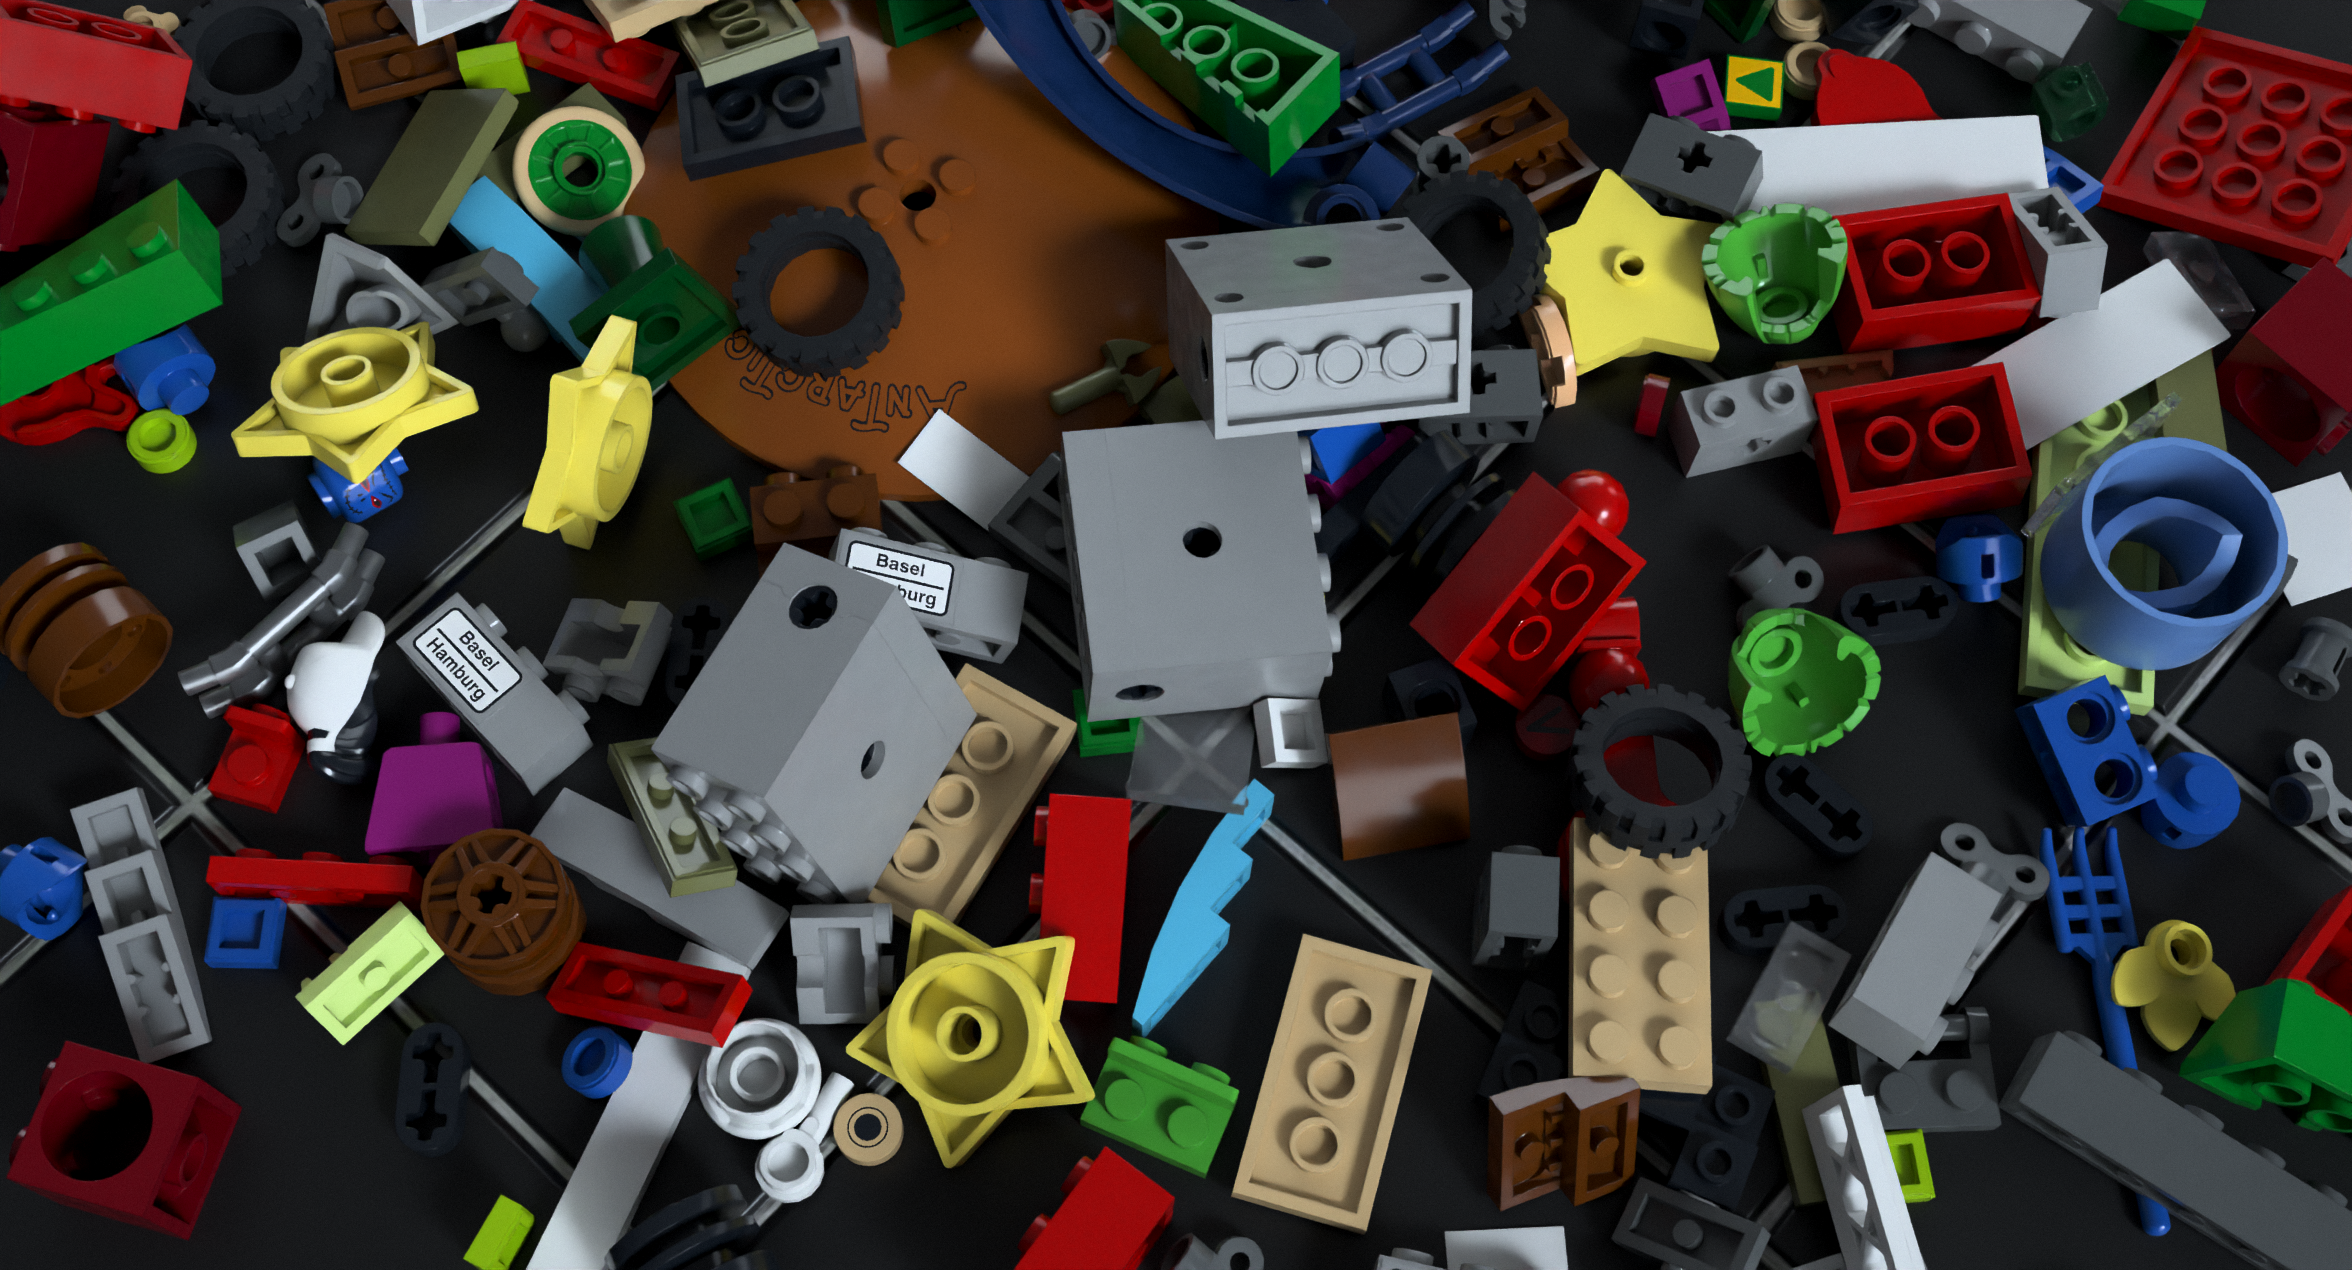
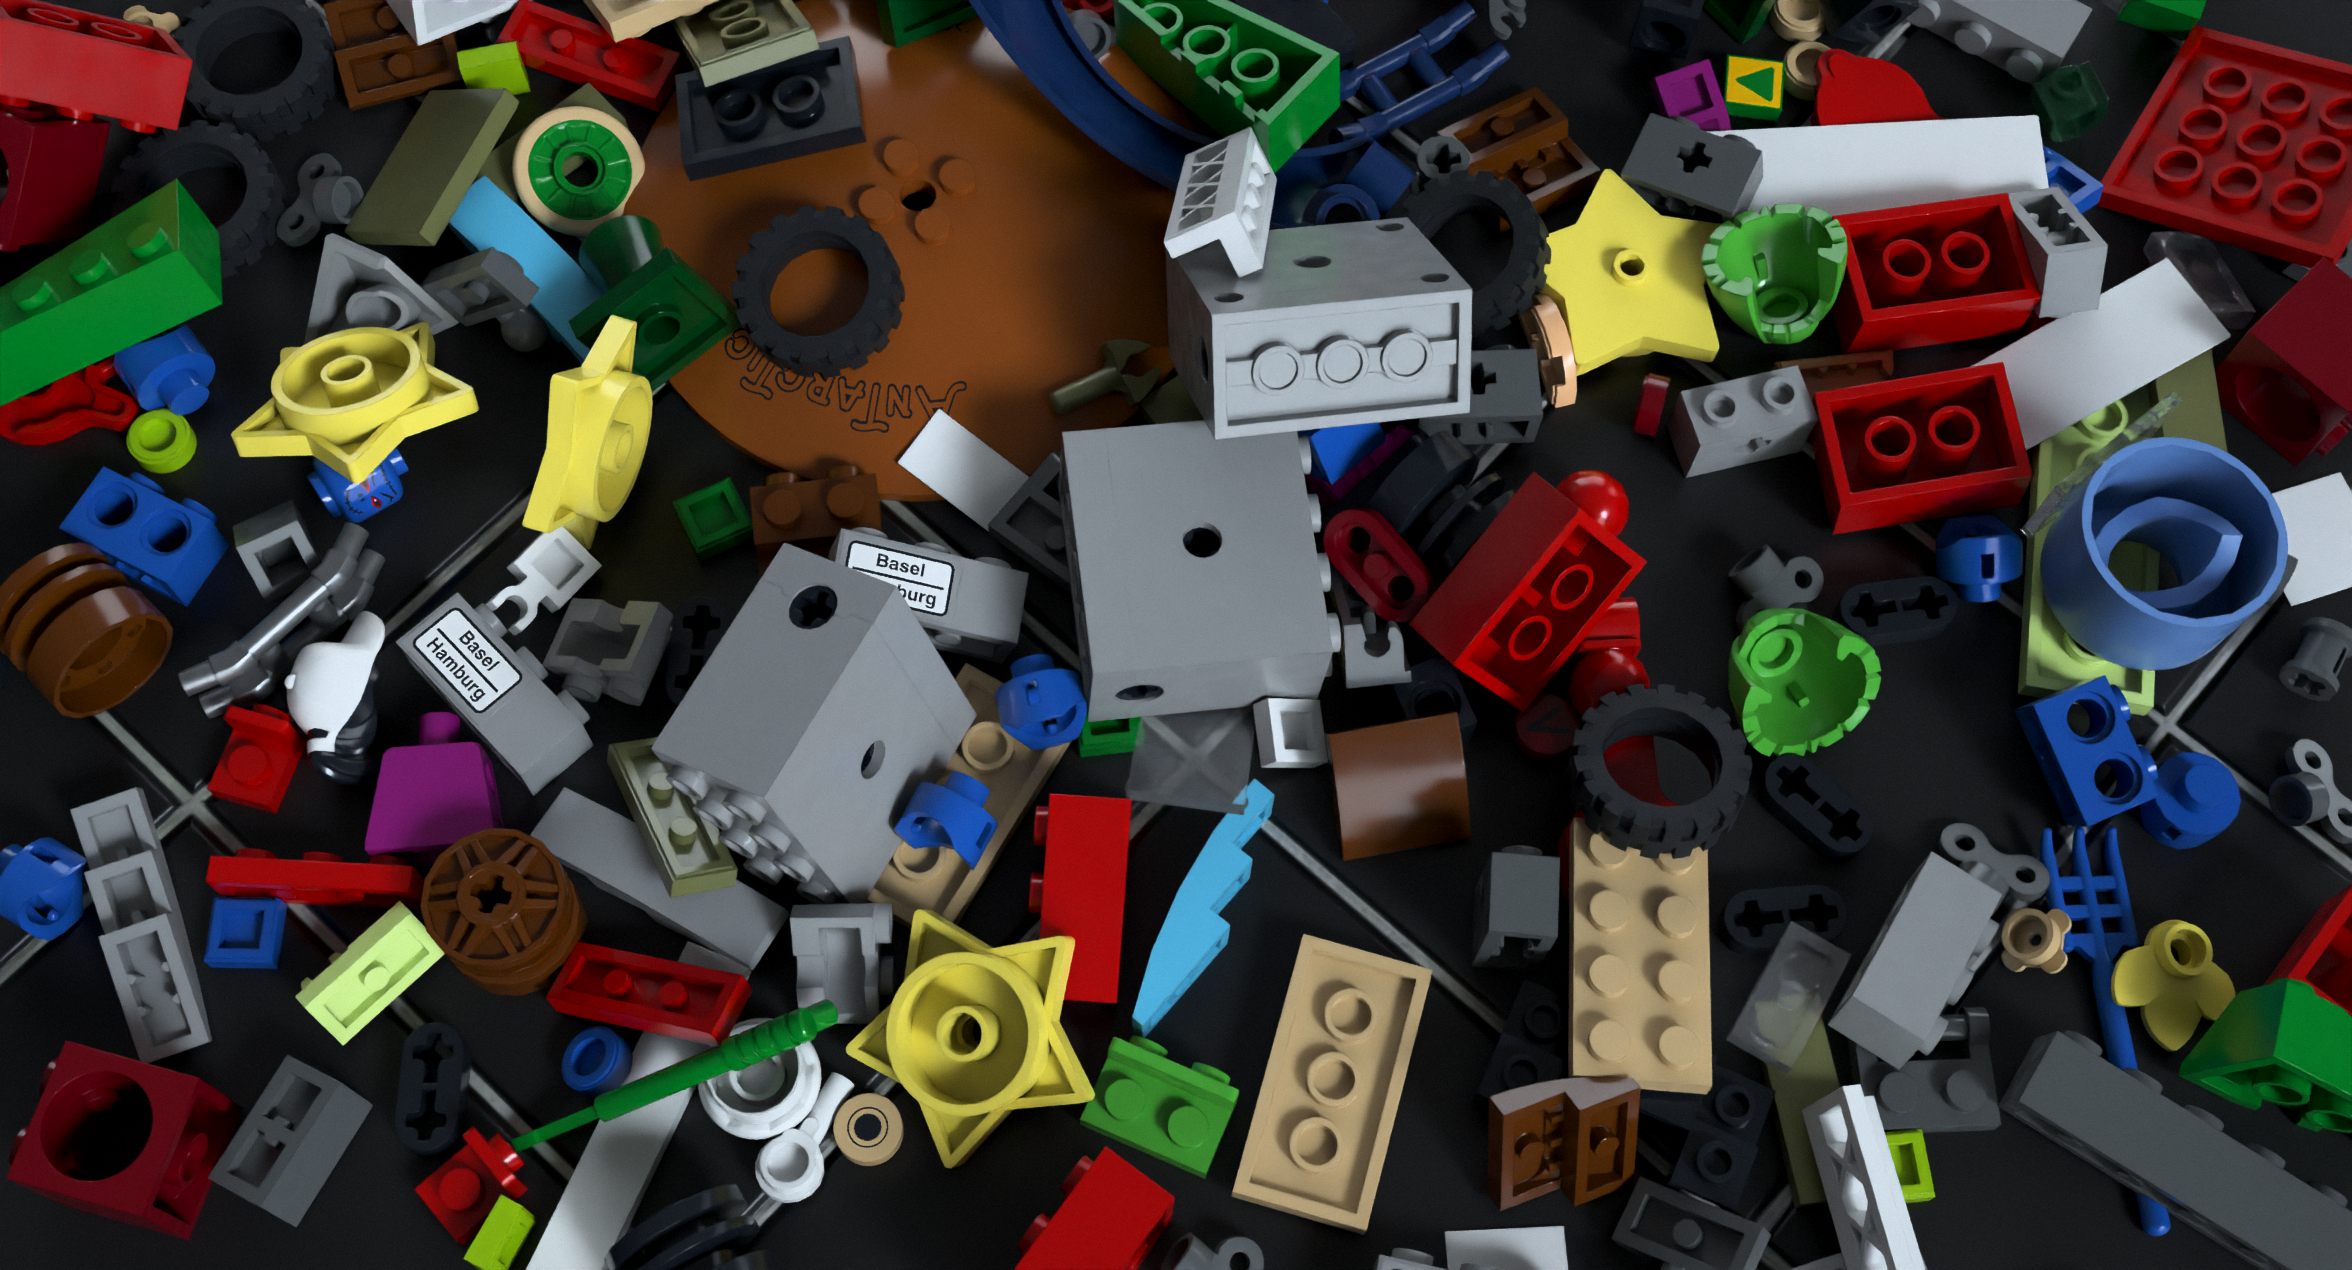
(142, 539): none -> blue brick
(291, 1140): none -> dark grey hinge
(471, 1183): none -> red bracket
(548, 573): none -> white plate
(733, 1054): none -> green piece
(949, 817): none -> blue piece
(1038, 695): none -> blue piece
(1224, 196): none -> white fence
(1370, 646): none -> dark grey hinge
(1376, 569): none -> dark red plate
(2019, 931): none -> tan plate

